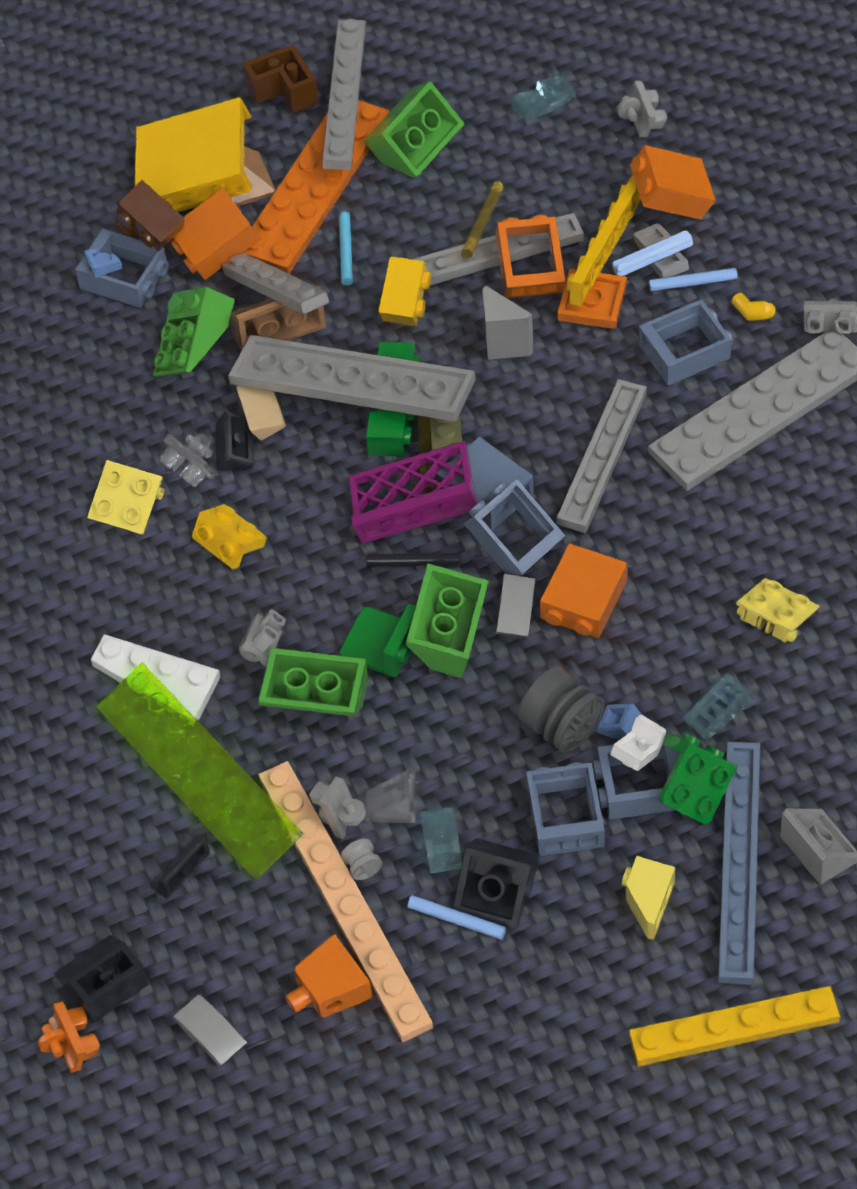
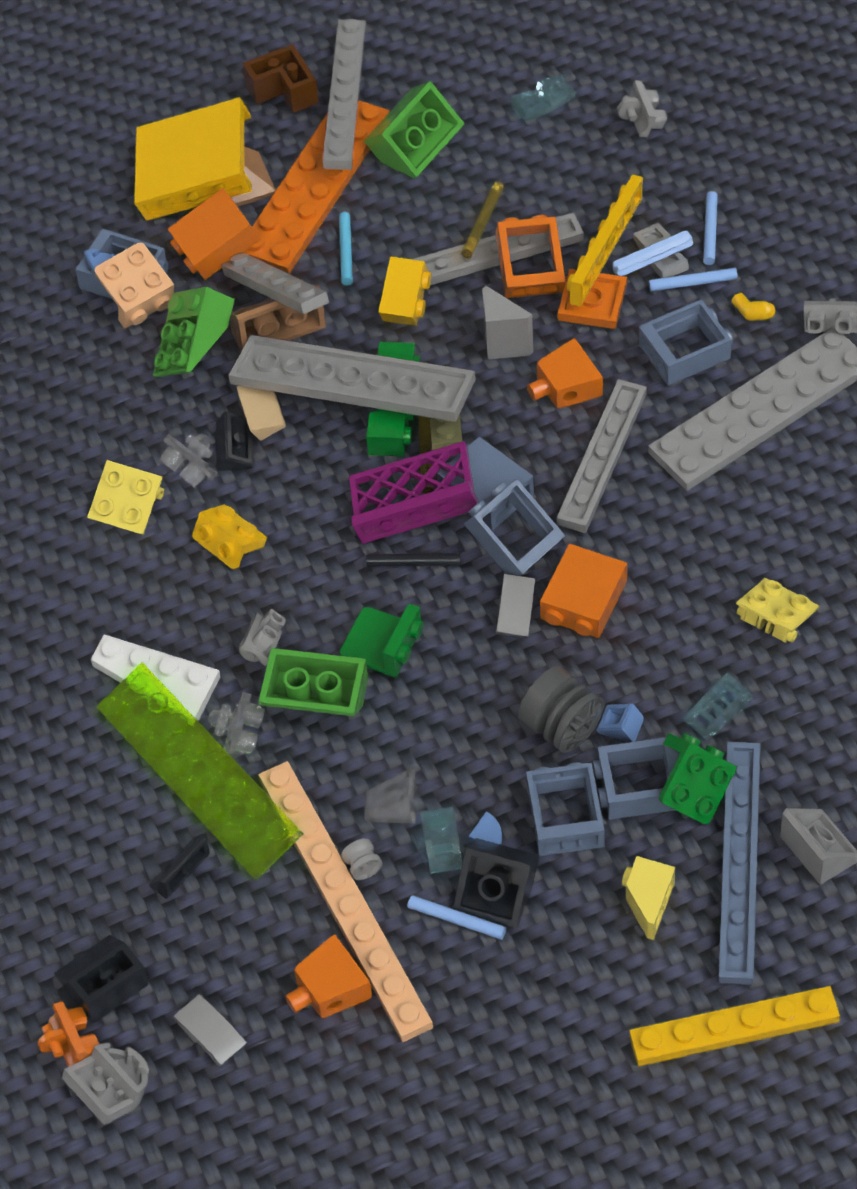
(109, 1081): none -> light grey slope
(135, 284): none -> light nougat bracket
(148, 217): reddish brown brick -> none
(243, 713): none -> clear hips
(337, 806): light grey hips -> none
(446, 619): bright green slope -> none
(487, 829): none -> medium blue tile
(566, 377): none -> orange torso
(640, 744): white bracket -> none
(672, 182): orange brick -> none
(710, 228): none -> light blue bar

